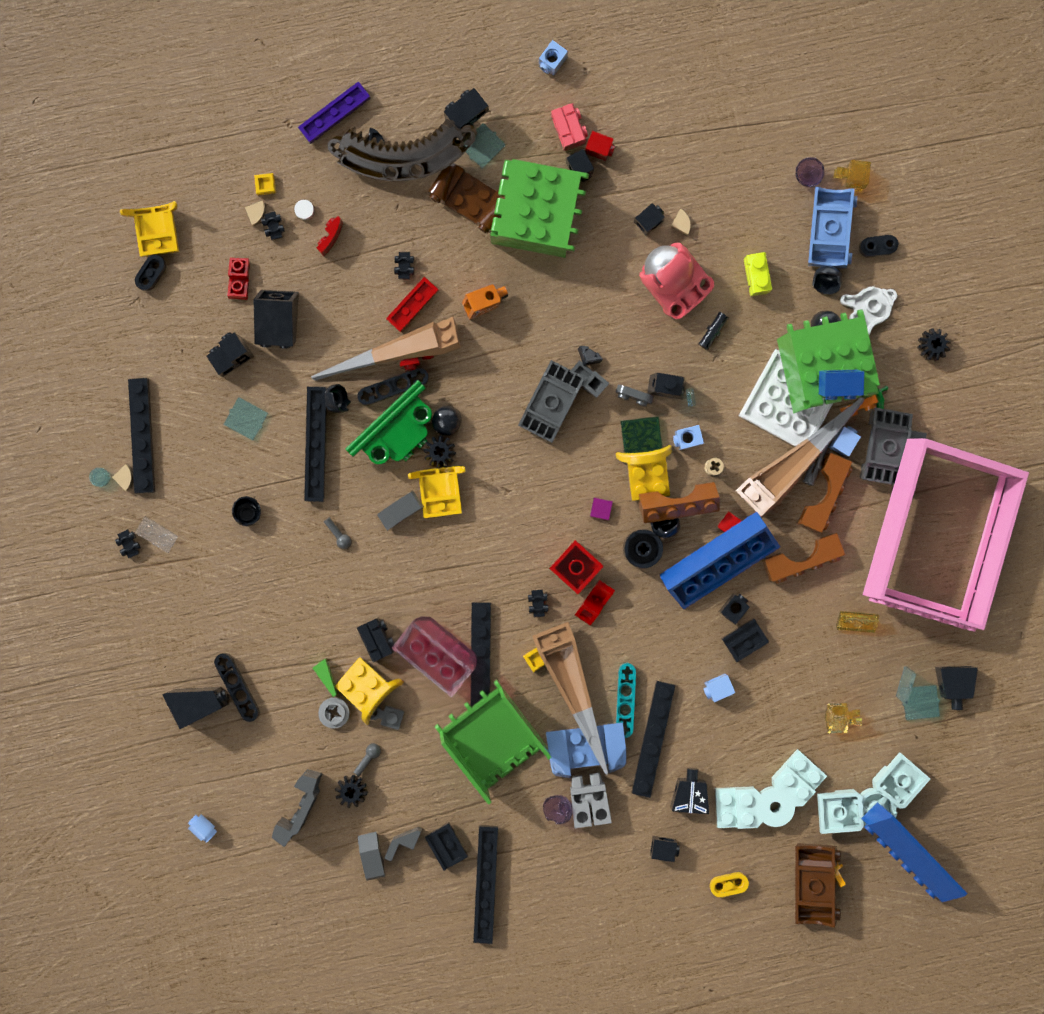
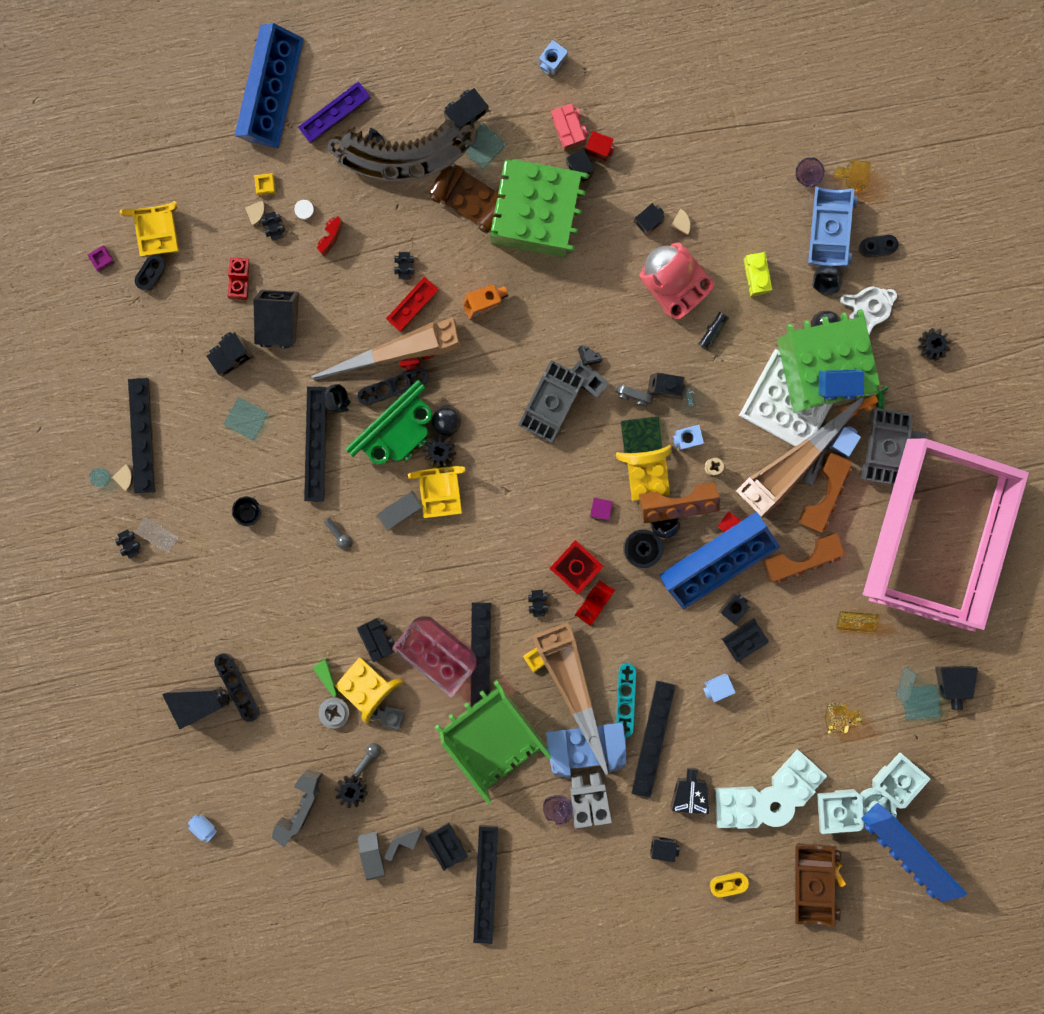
(101, 258): none -> magenta tile
(269, 85): none -> blue slope

